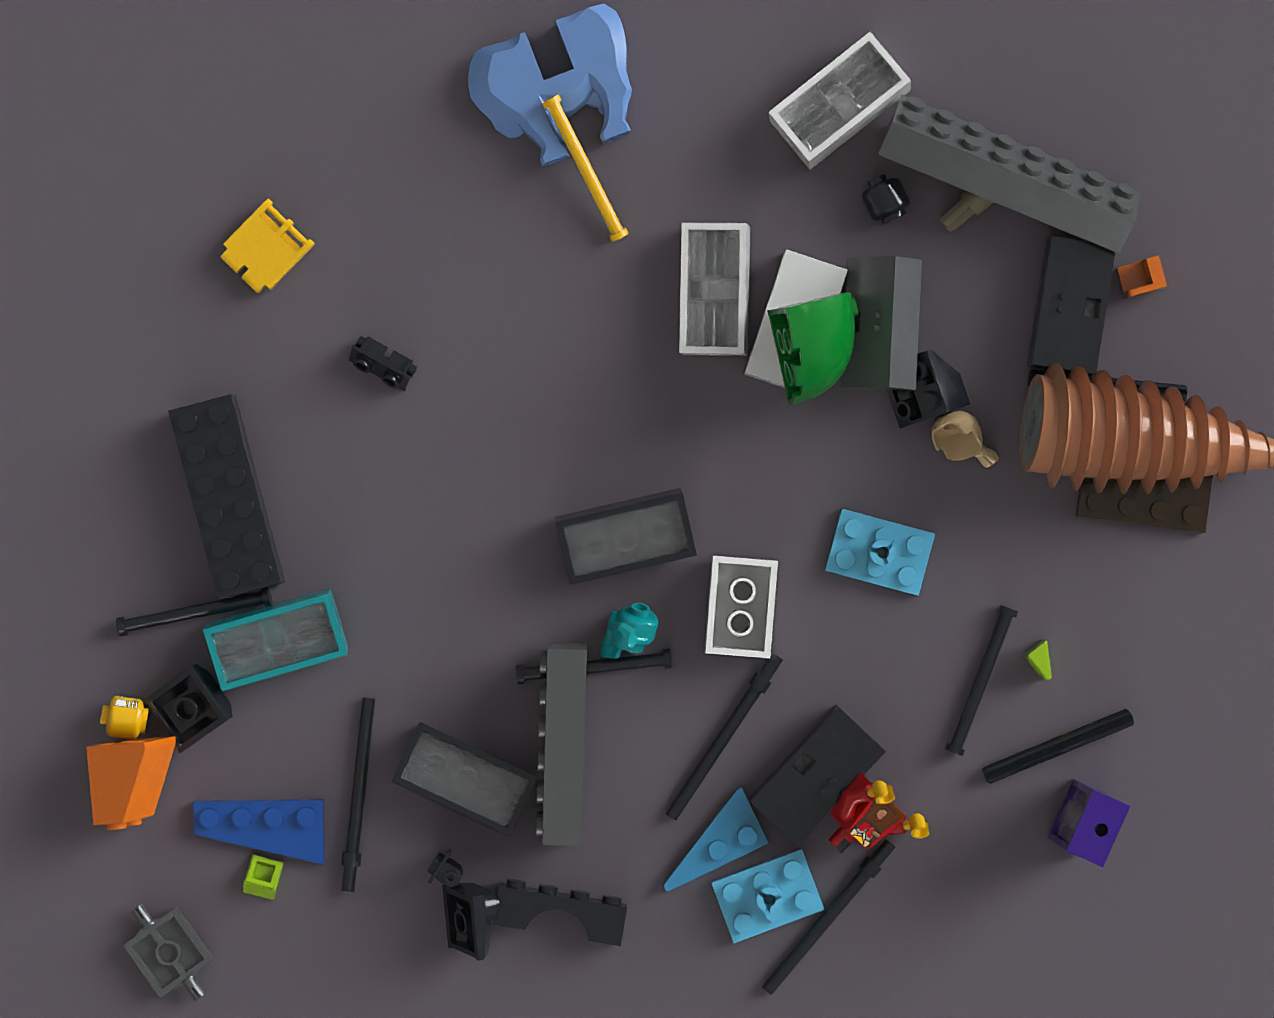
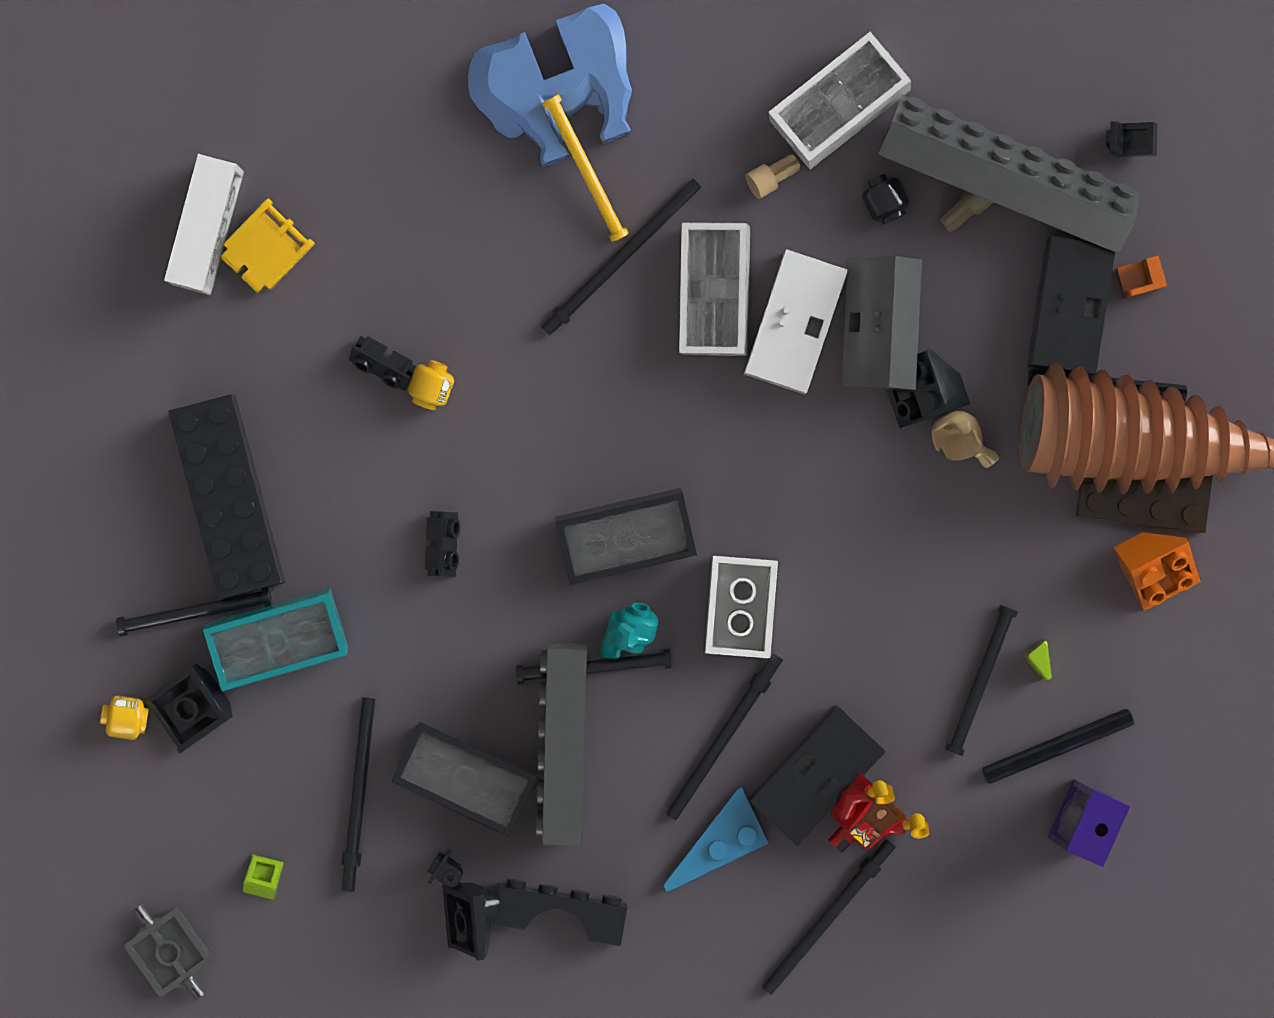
(127, 779): orange slope -> none
(204, 224): none -> white brick
(274, 826): blue wing -> none
(430, 385): none -> yellow head
(445, 529): none -> black hinge
(605, 272): none -> black bar
(765, 179): none -> tan piece
(767, 895): medium azure plate -> none
(813, 343): green brick -> none
(879, 552): medium azure plate -> none
(1132, 139): none -> black bracket
(1157, 567): none -> orange slope

